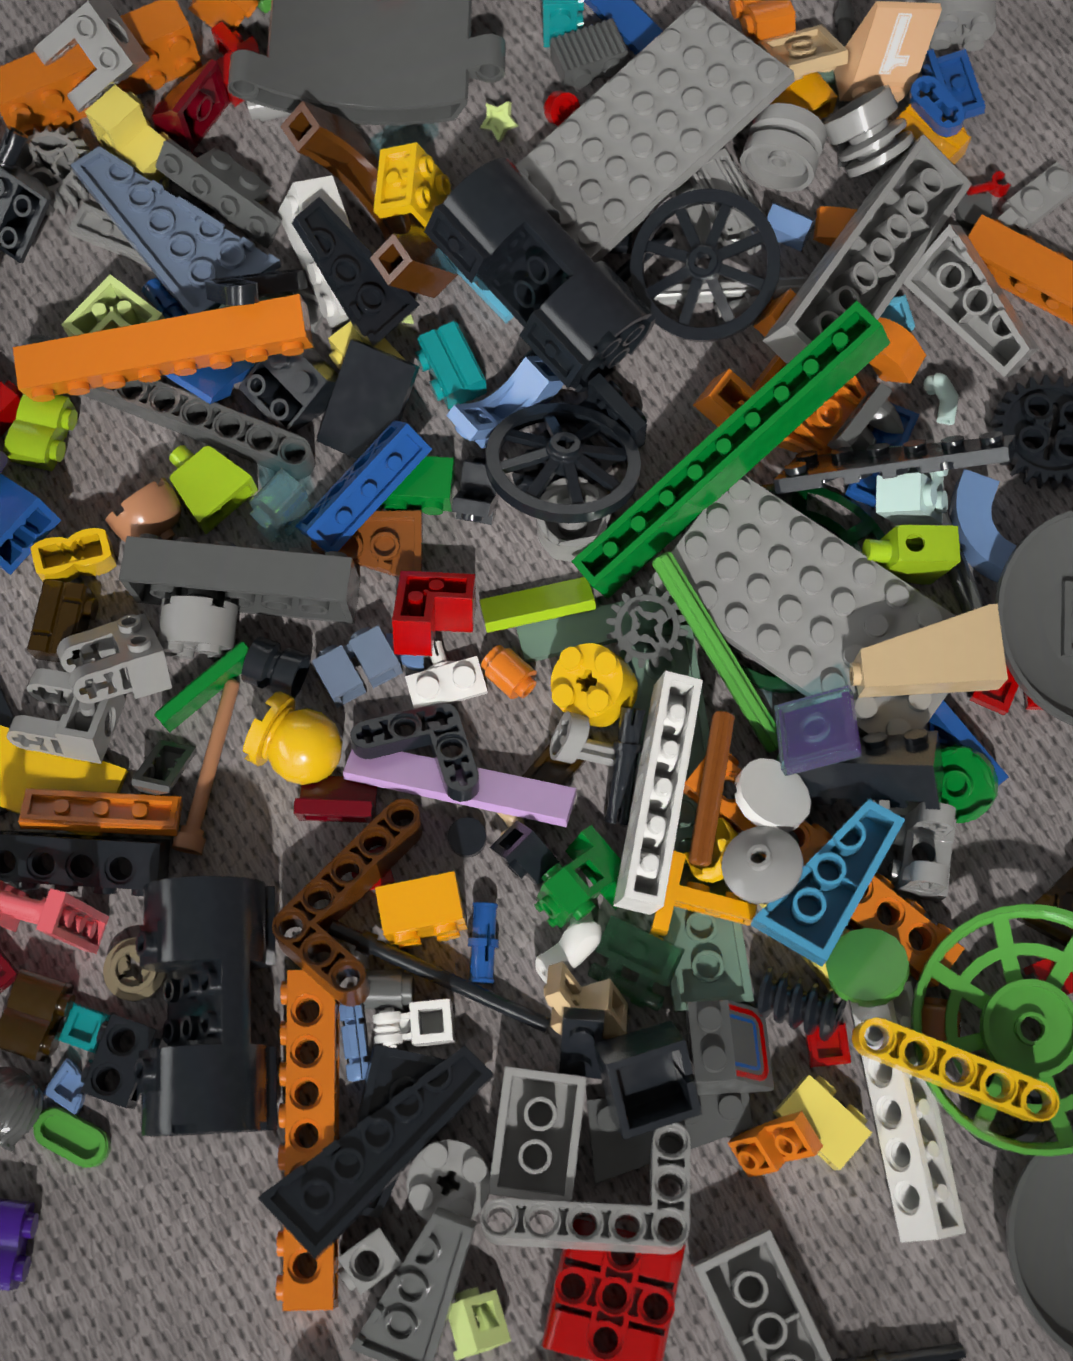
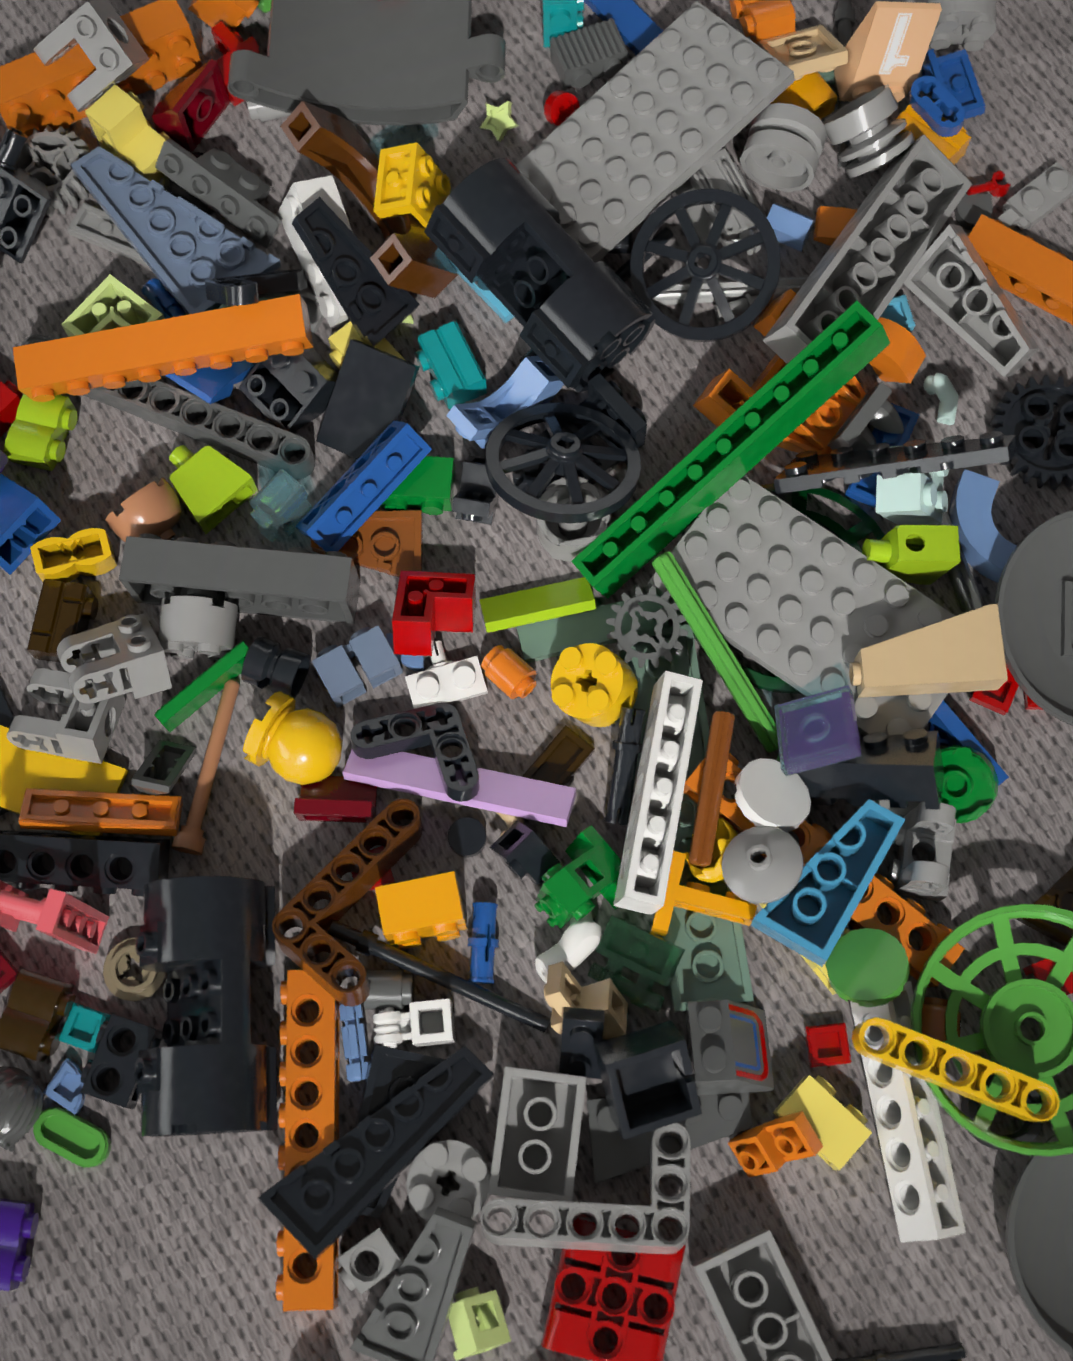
(571, 742): light grey piece -> none
(799, 1005): black piece -> none

